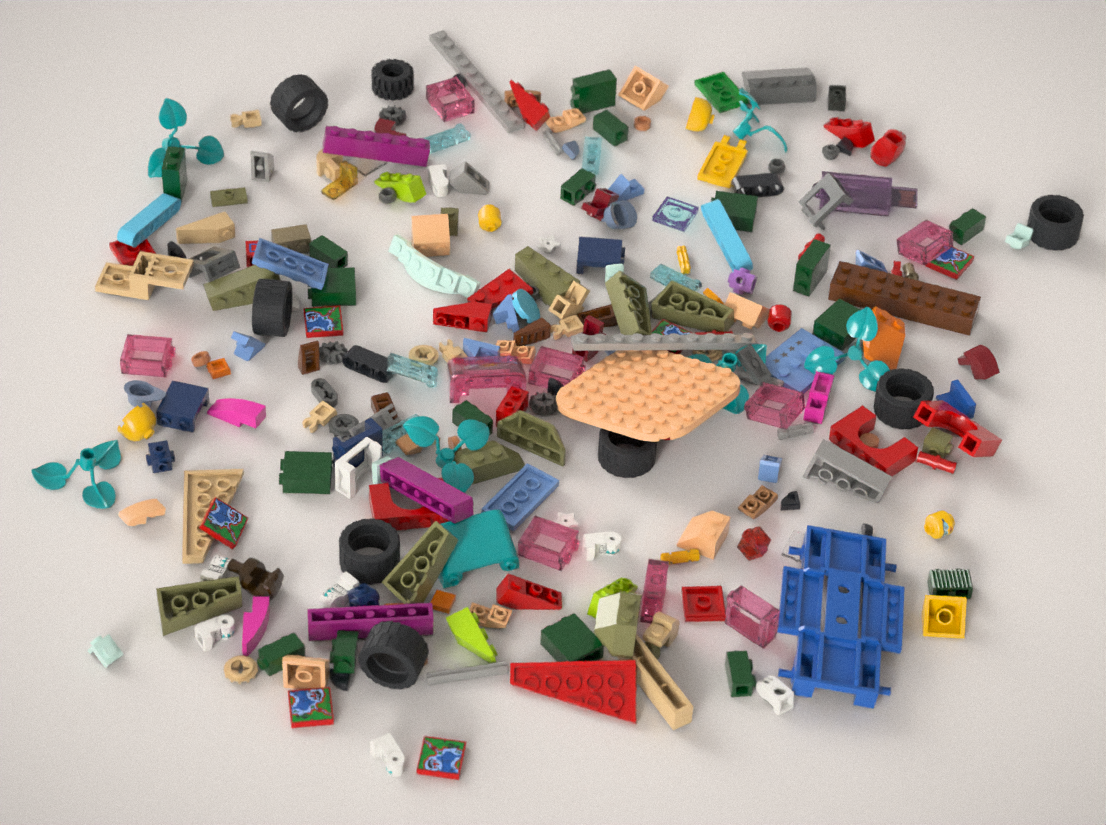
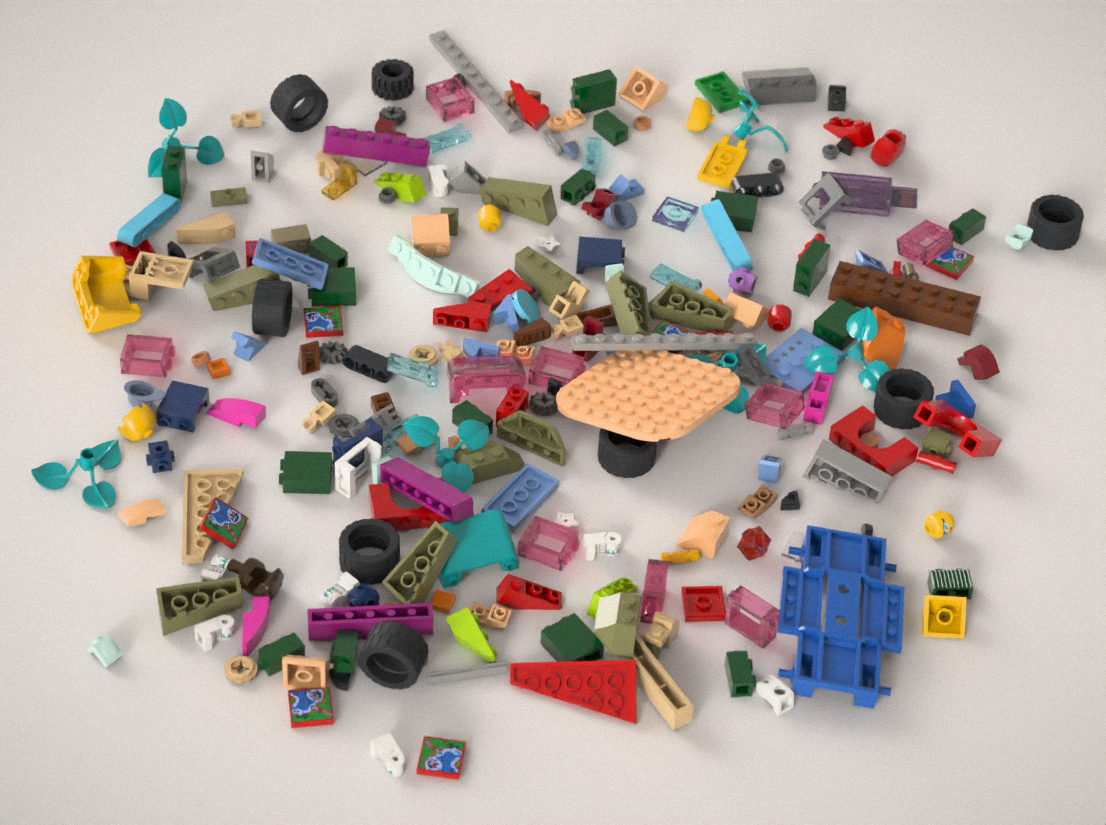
(102, 294): none -> yellow windscreen
(521, 198): none -> olive wedge
(683, 259): yellow axle -> none

